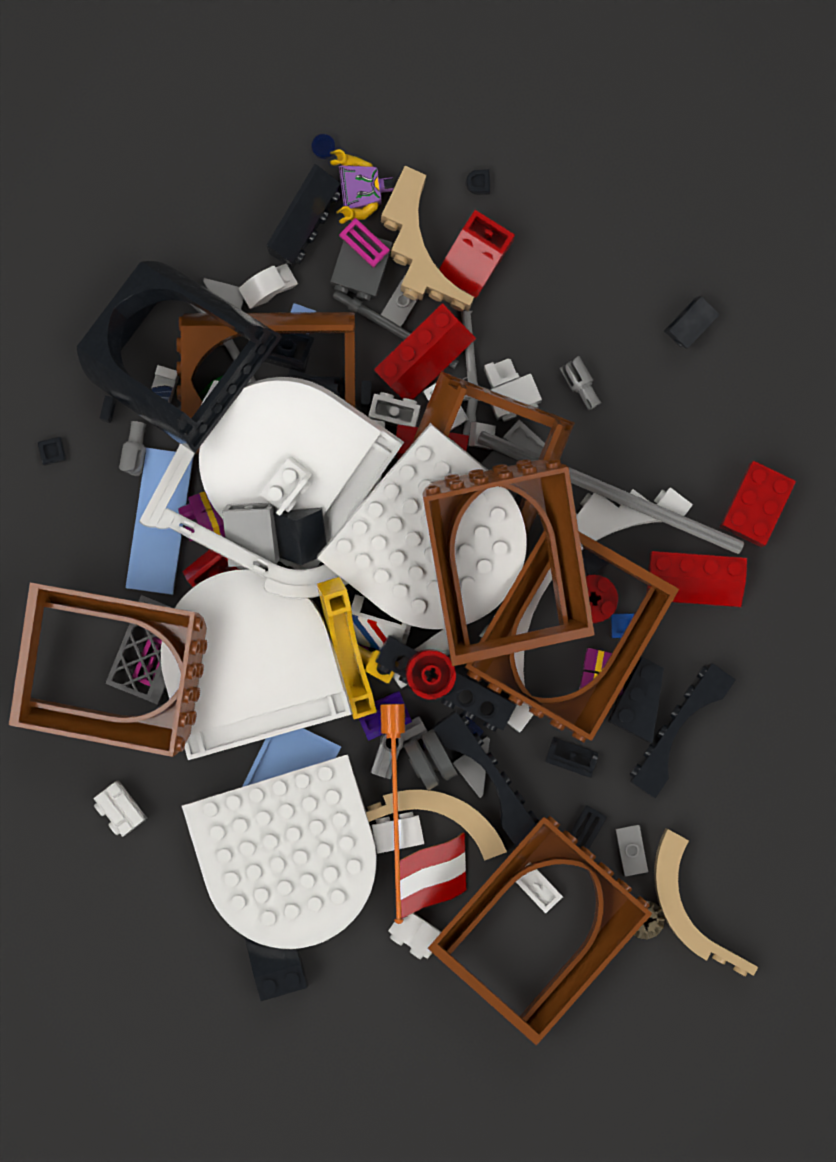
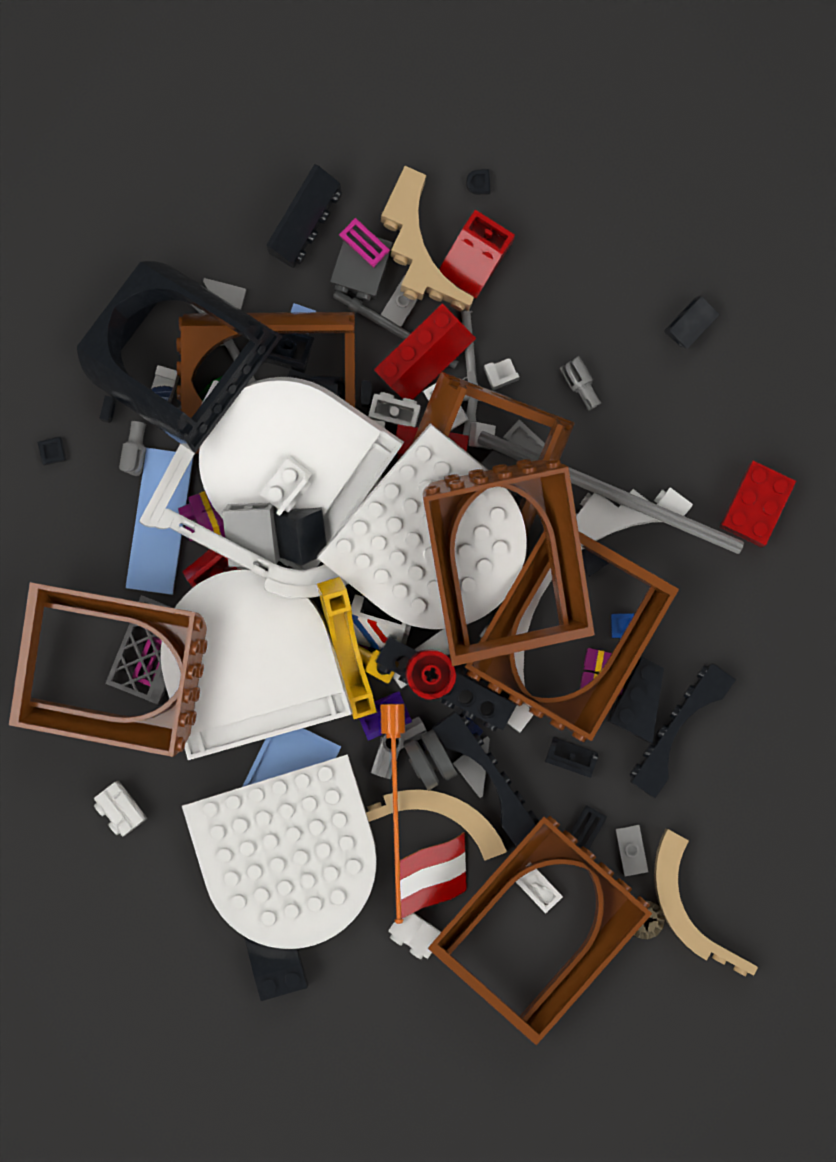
(267, 284): white brick -> none
(323, 146): clear blue tile -> none
(359, 186): torso -> none
(409, 832): white brick -> none
(521, 389): white brick -> none
(607, 596): red brick -> none
(701, 577): red slope -> none

